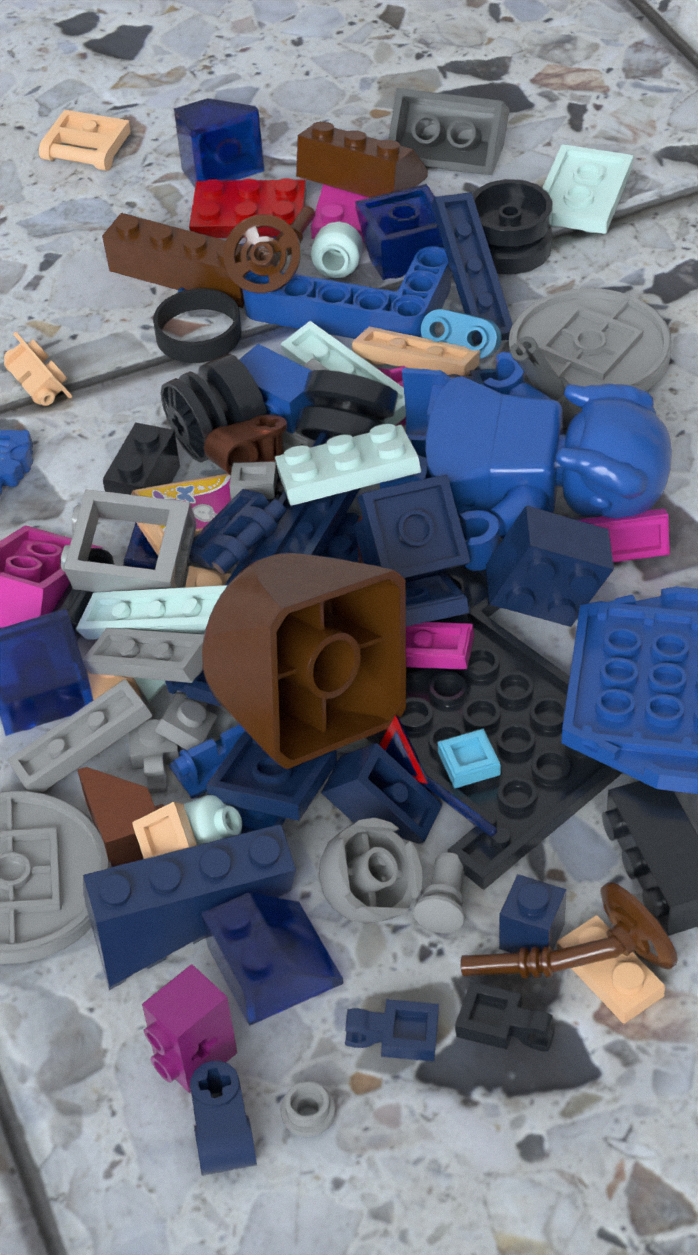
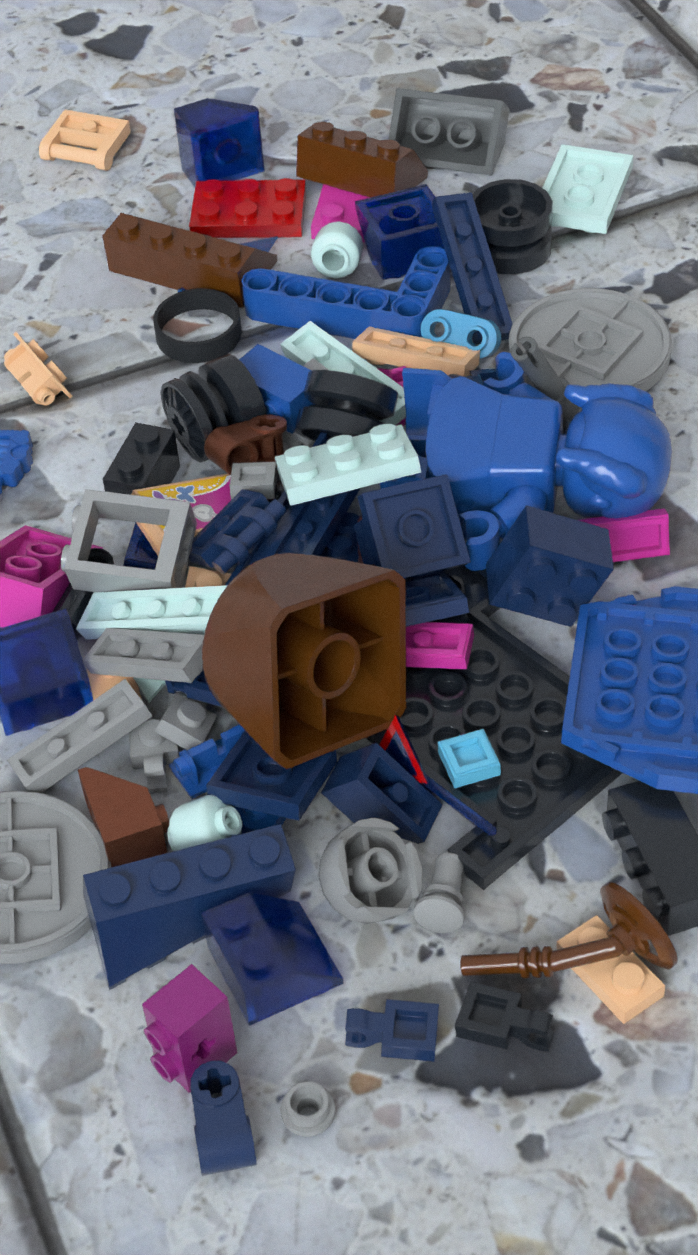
(164, 831): light nougat plate -> none
(266, 250): reddish brown dish -> none
(531, 915): dark blue brick -> none

